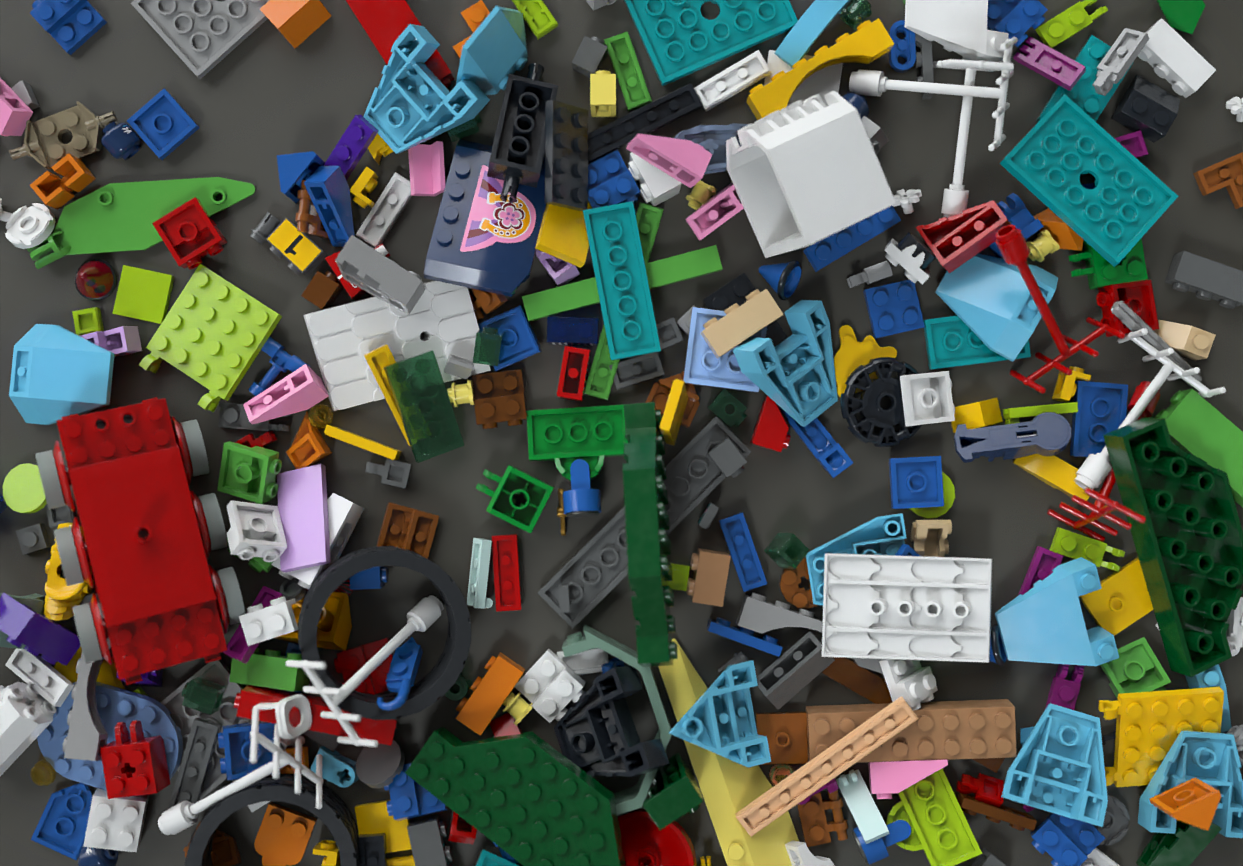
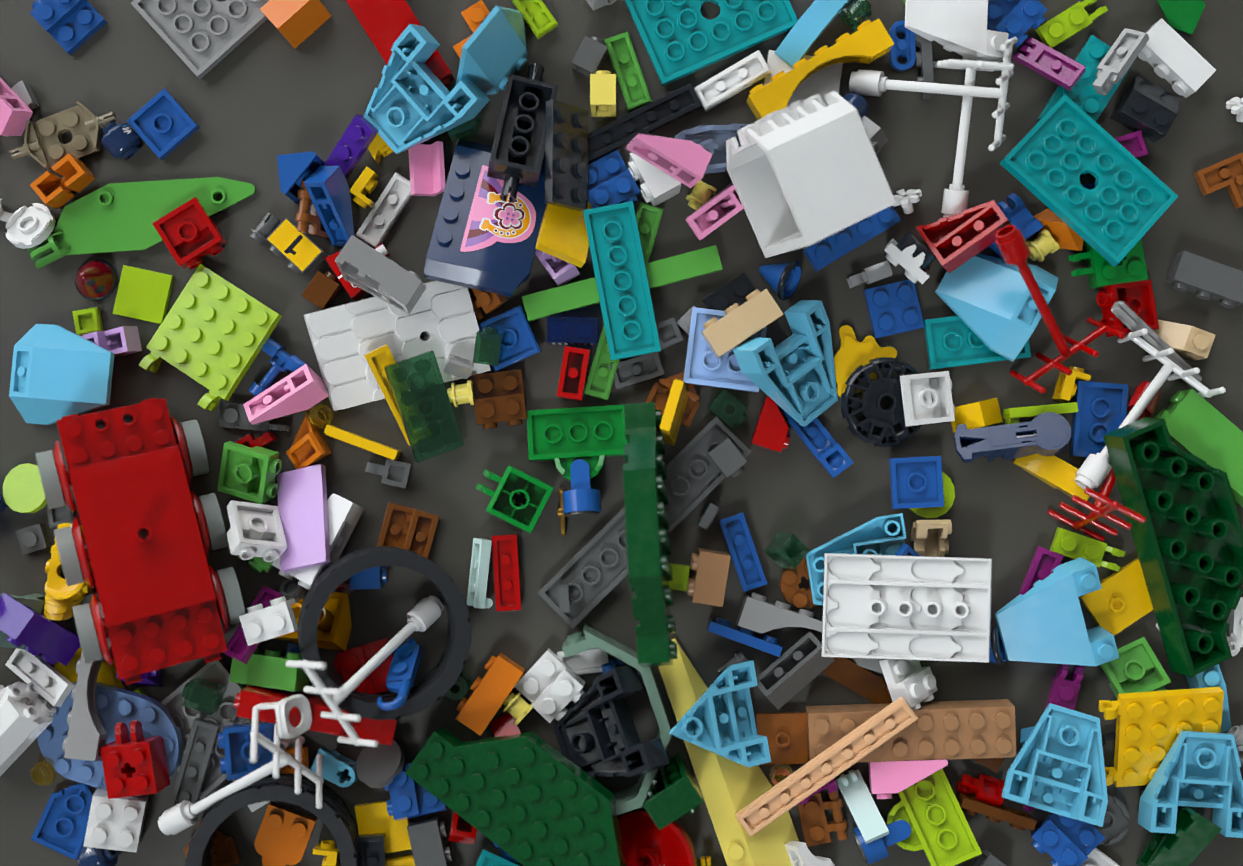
(1189, 802): orange slope -> none

